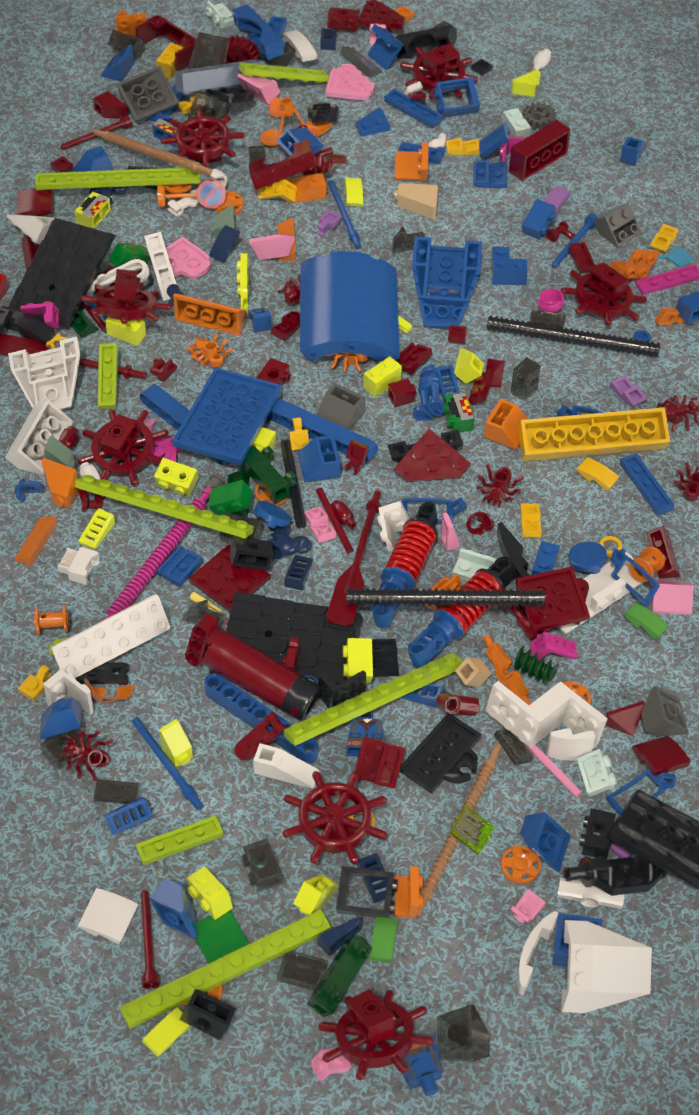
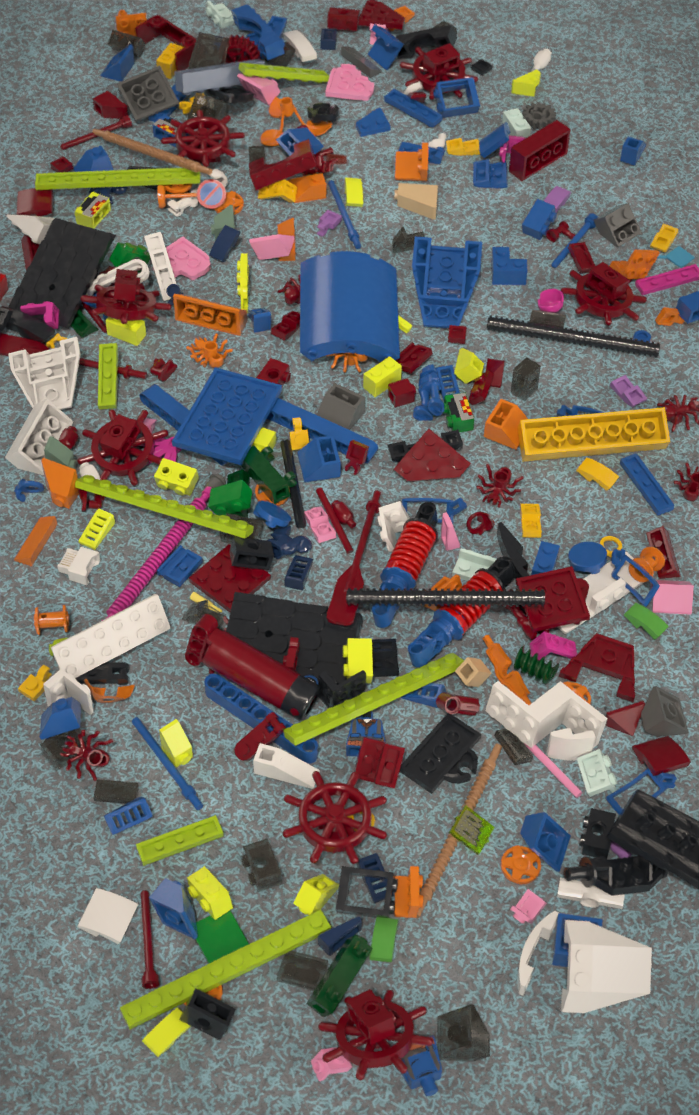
(607, 657): none -> dark red wing

